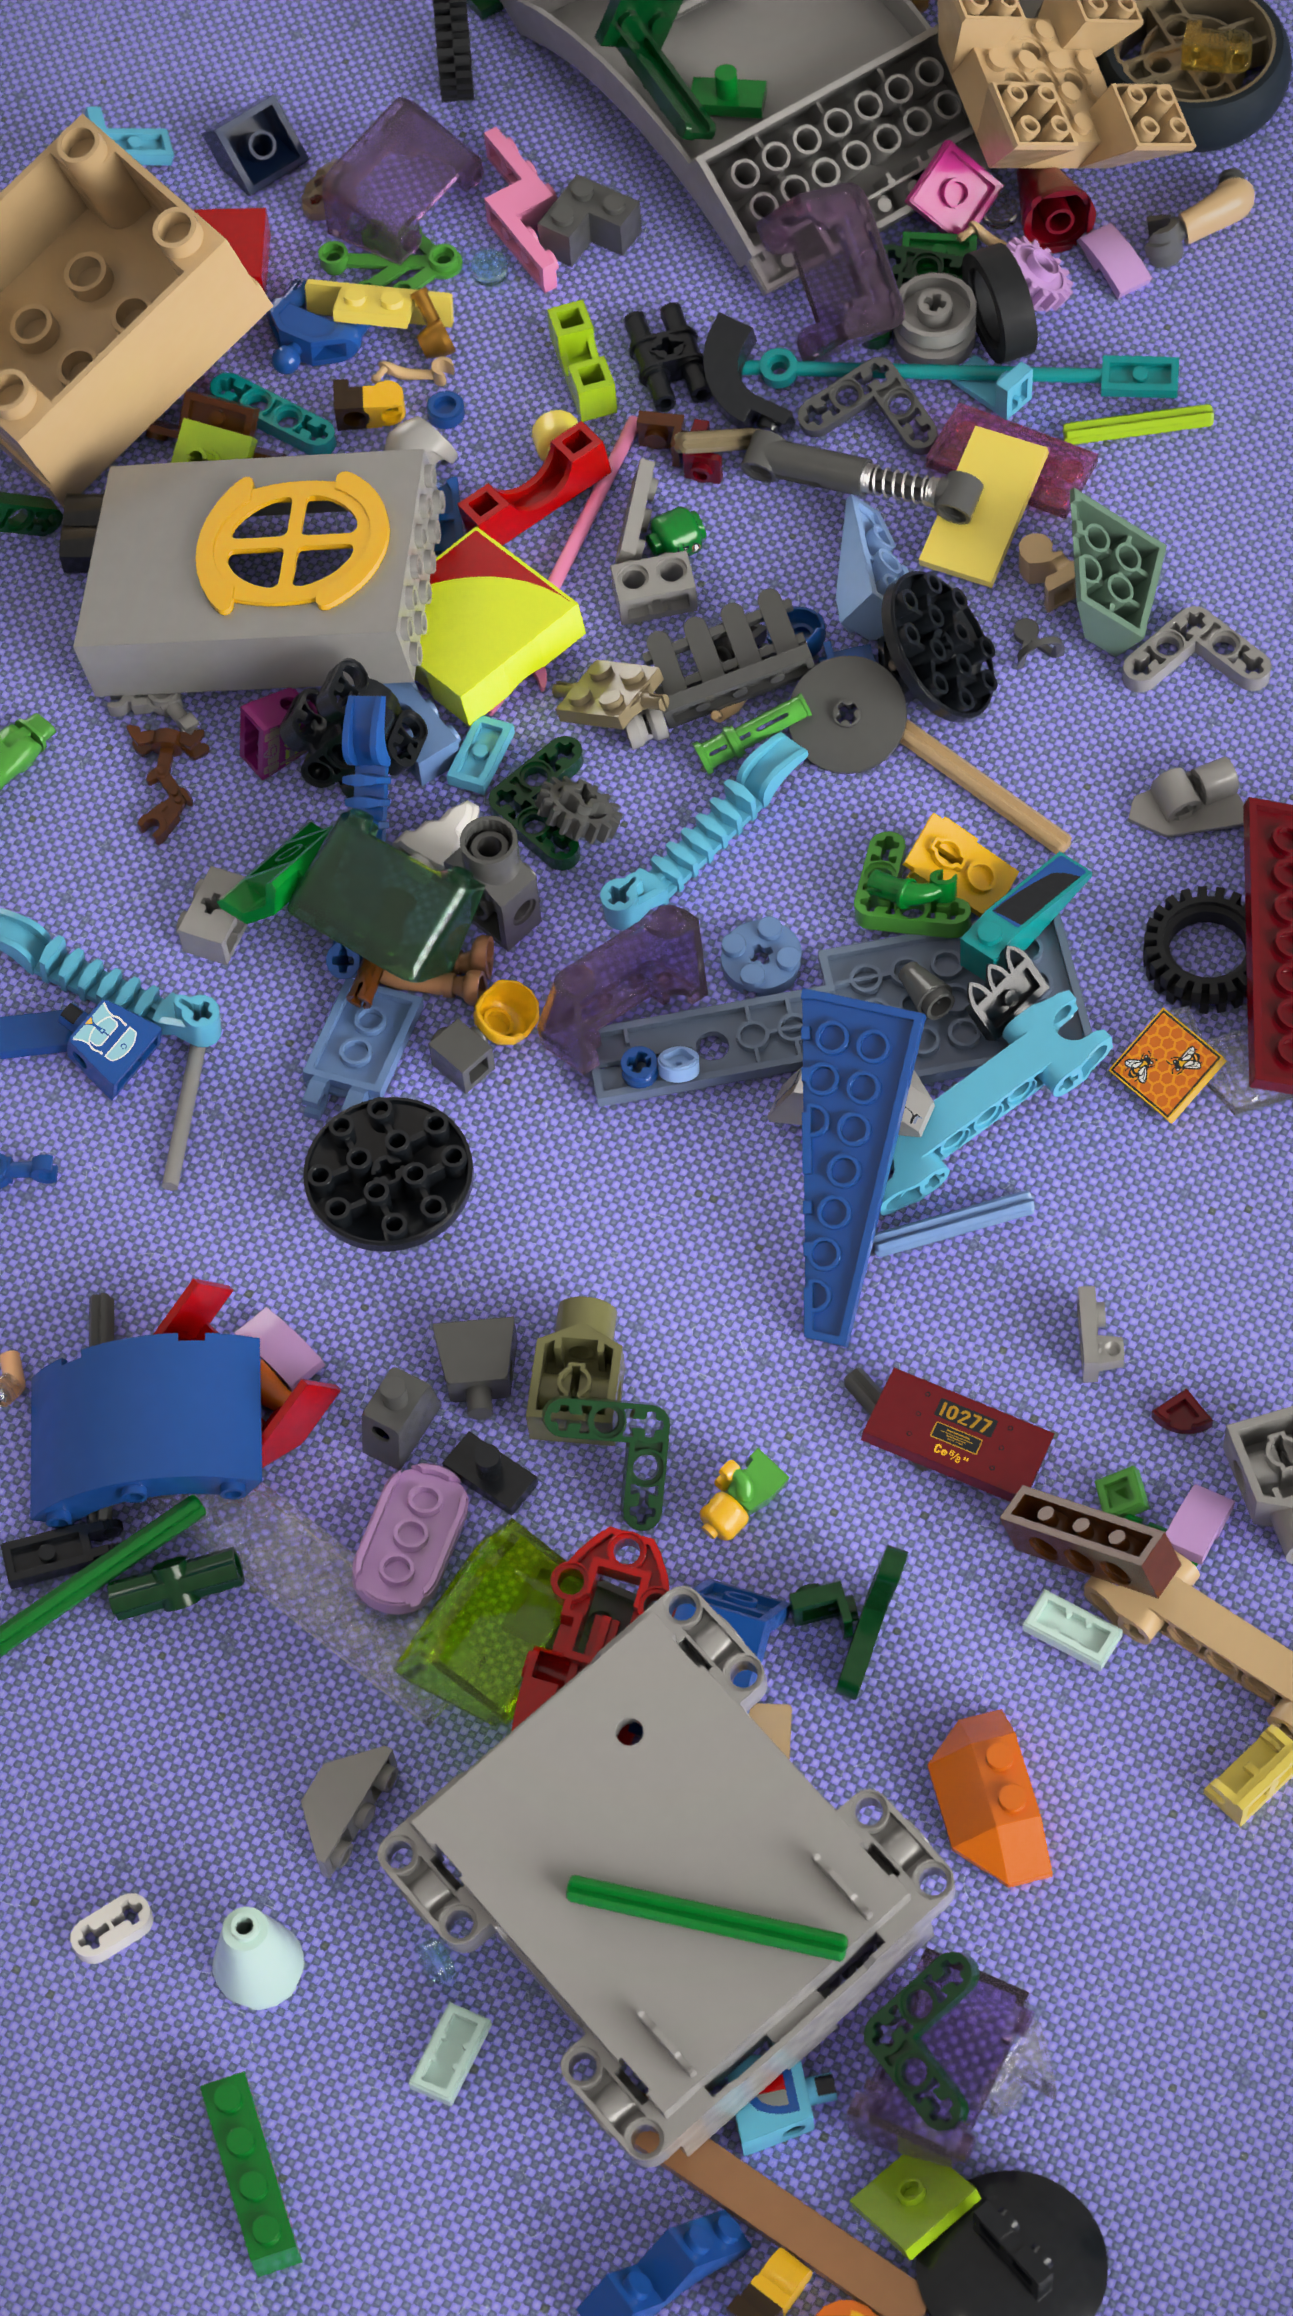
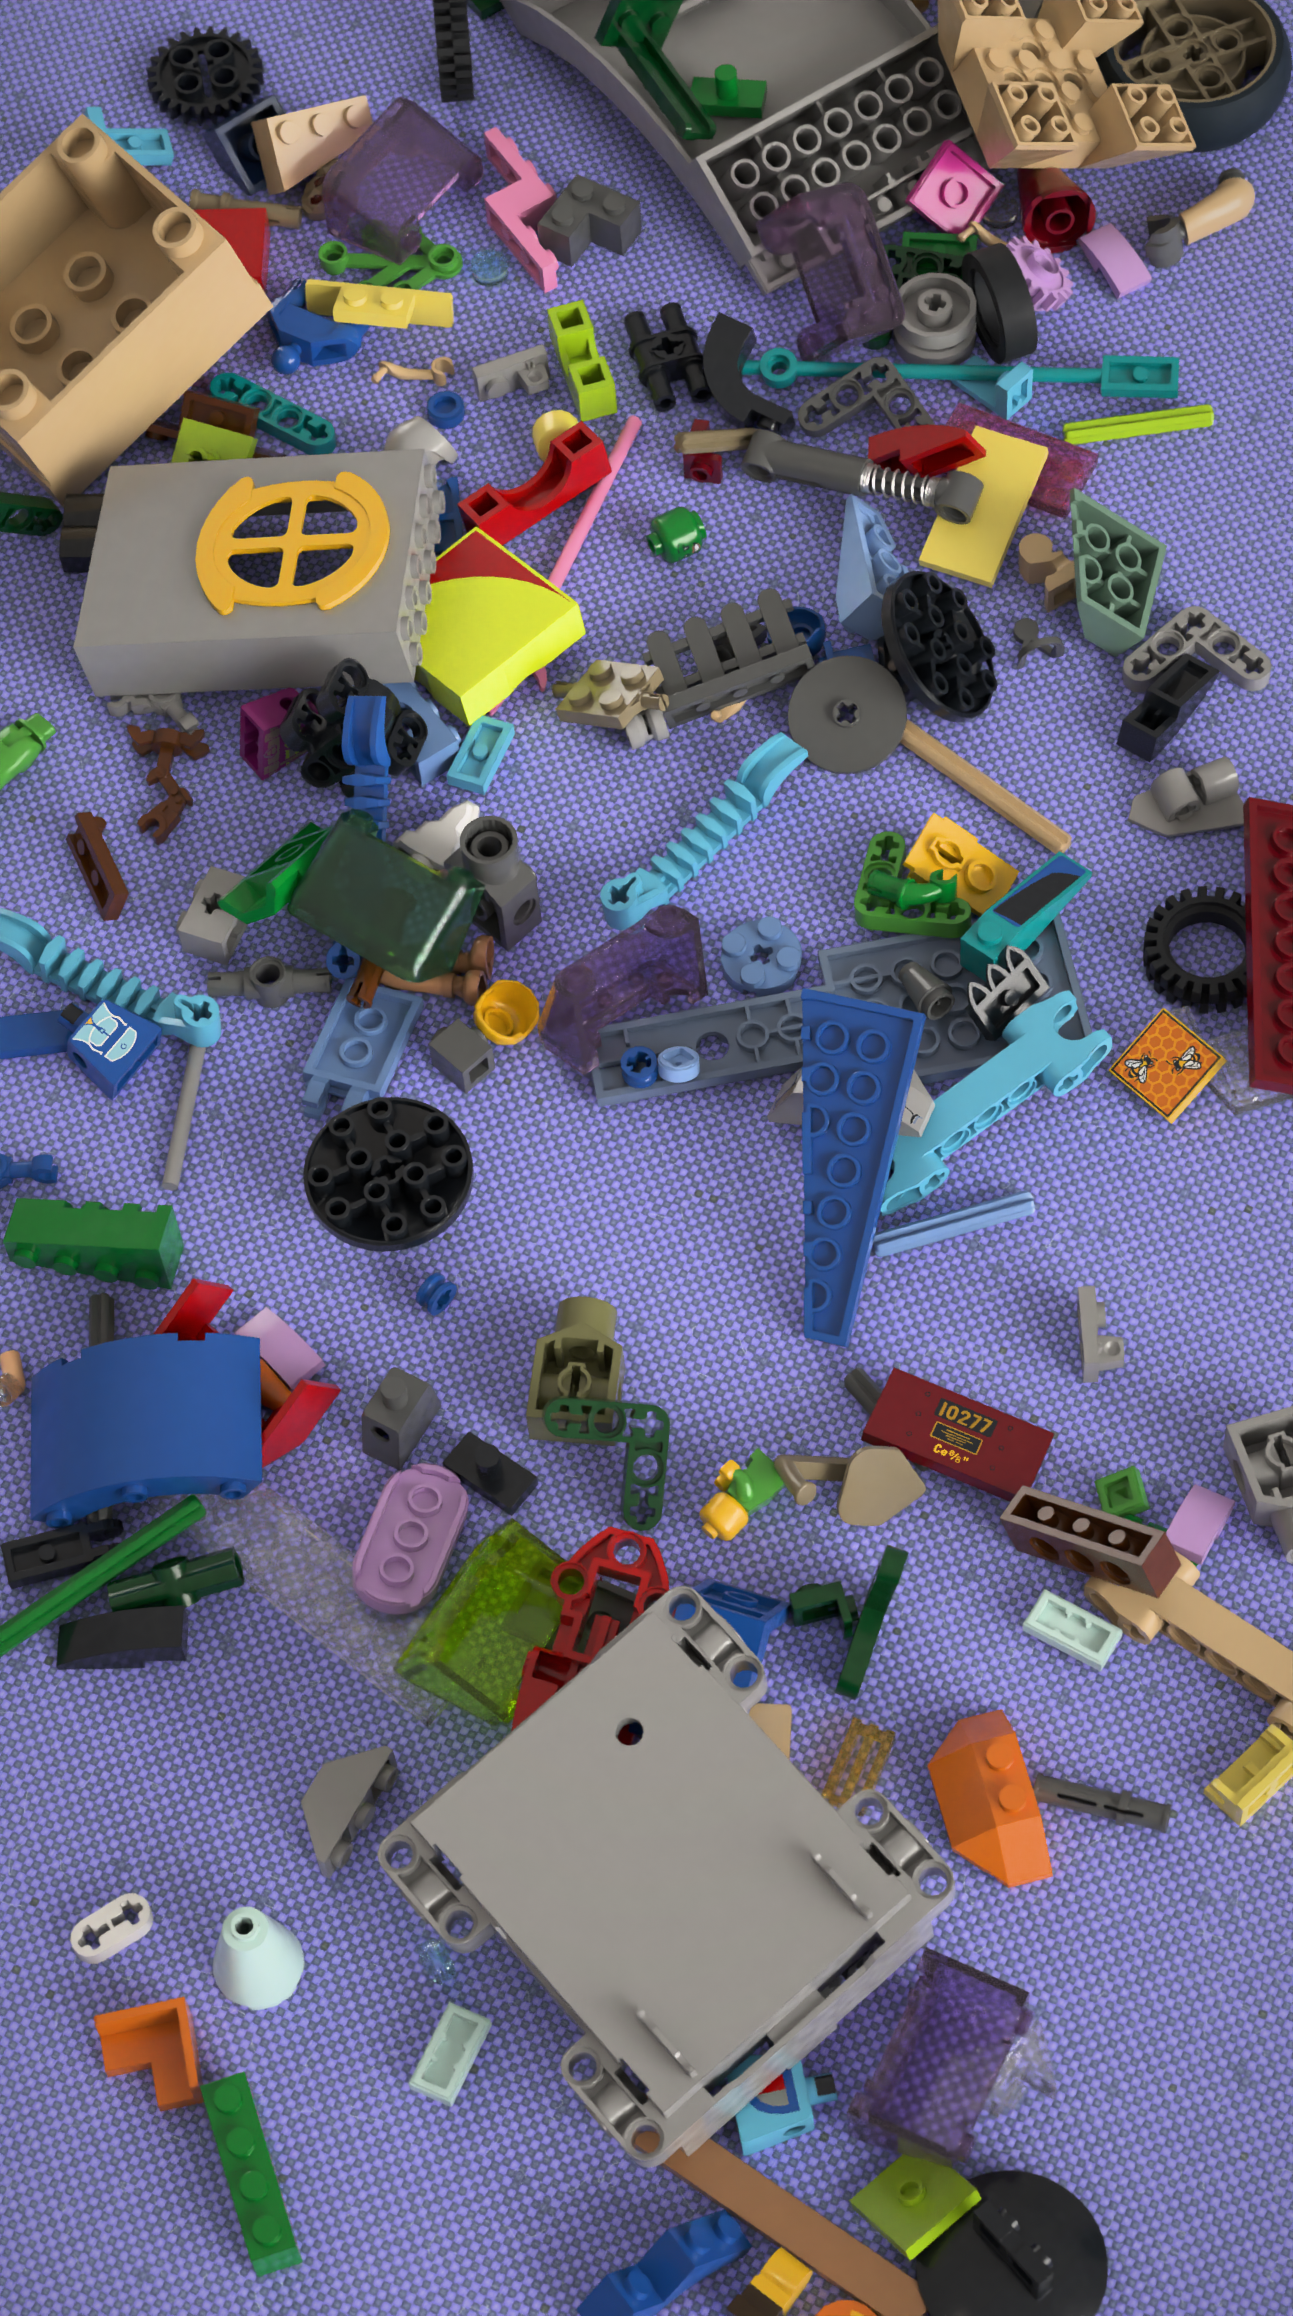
(96, 1241): none -> green wedge
(97, 865): none -> reddish brown hinge
(124, 1639): none -> black slope
(159, 2039): none -> orange panel
(178, 83): none -> black gear
(268, 968): none -> dark grey pin
(278, 214): none -> dark tan pin
(308, 139): none -> tan wedge
(367, 405): leg -> none
(434, 337): pearl gold bar -> none
(436, 1293): none -> blue bush
(477, 1361): dark grey torso -> none
(504, 375): none -> light grey hinge
(524, 797): dark green beam -> none
(578, 809): dark grey gear -> none
(637, 515): light grey plate -> none
(654, 587): light grey brick -> none
(658, 431): reddish brown bracket -> none
(707, 1918): green axle -> none
(795, 708): bright green pin -> none
(870, 1734): none -> clear yellow tile
(874, 1484): none -> dark tan piece
(910, 2046): dark green beam -> none
(924, 449): none -> red slope
(1102, 1803): none -> dark grey pin
(1166, 707): none -> black slope
(1182, 1415): dark red tile -> none
(1215, 49): clear yellow leg -> none

